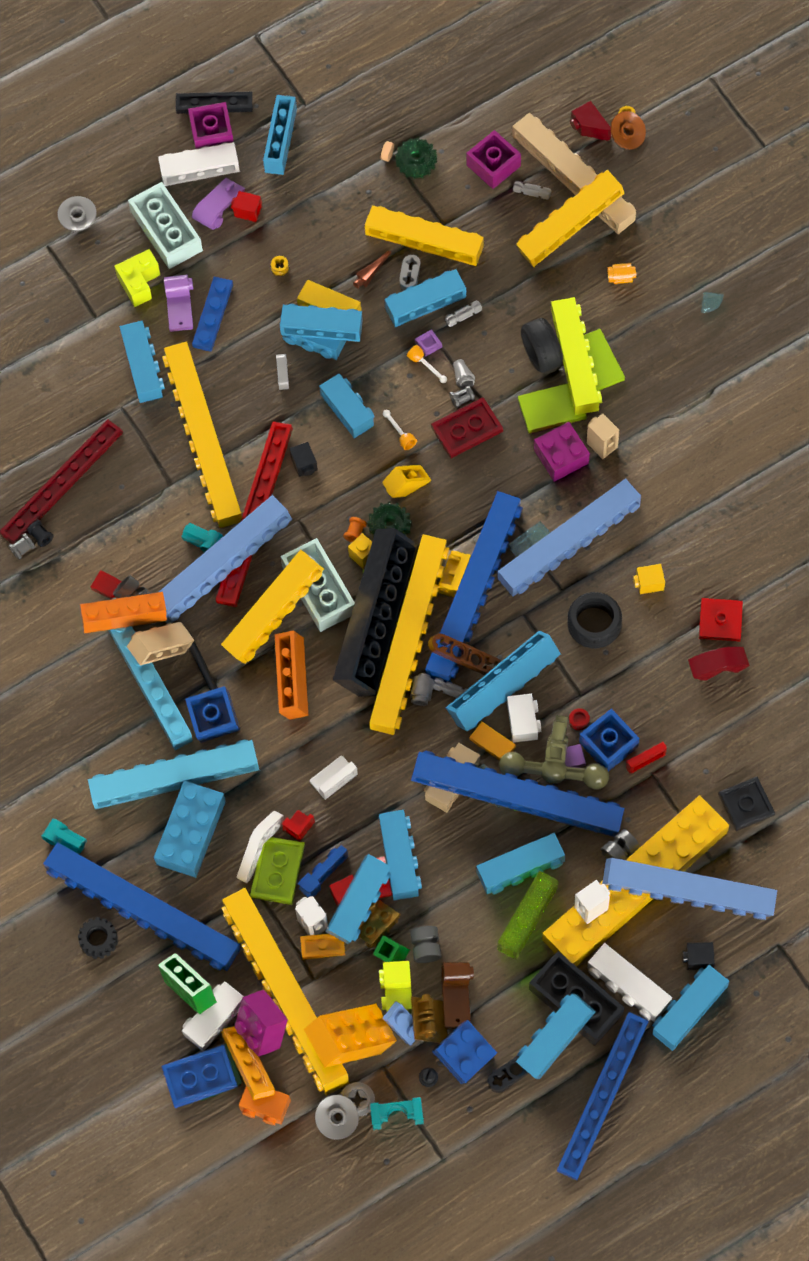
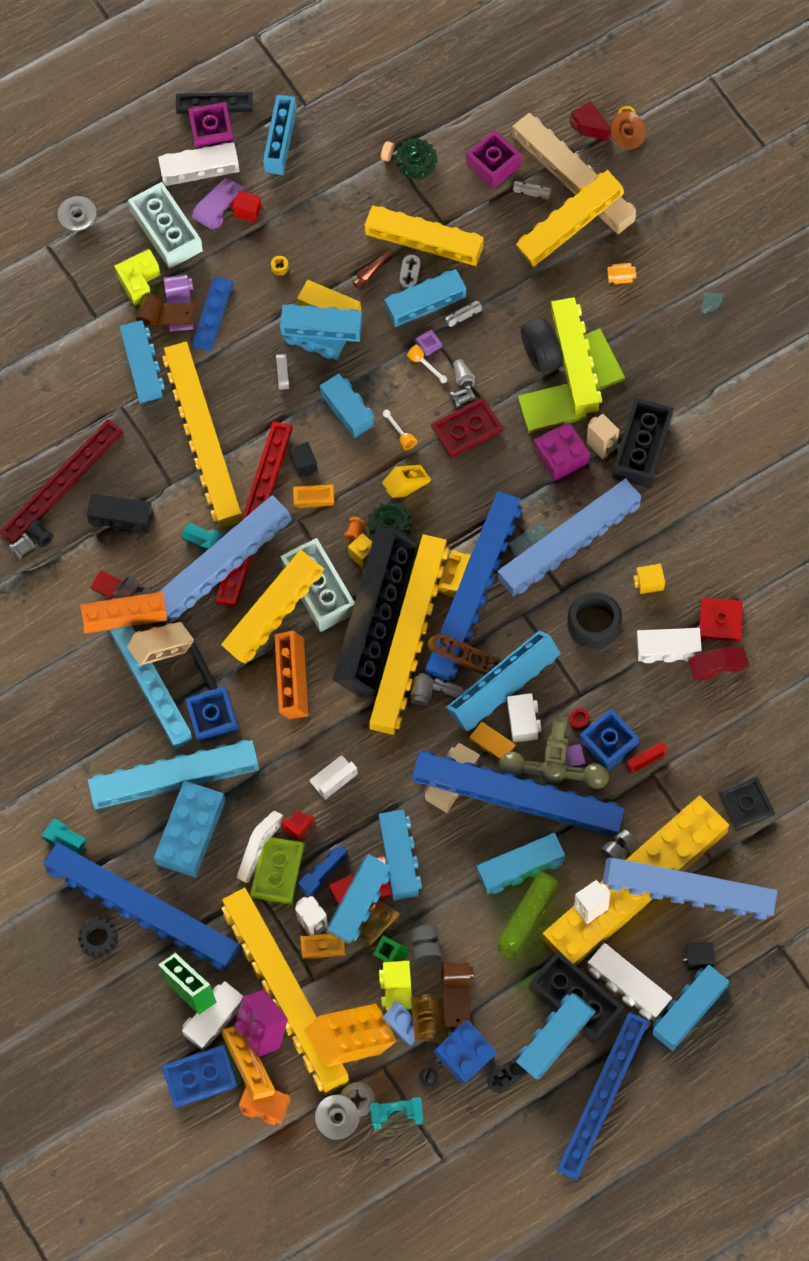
(119, 513): none -> black brick
(156, 313): none -> reddish brown door
(313, 496): none -> light orange tile
(643, 442): none -> black brick
(668, 644): none -> white brick

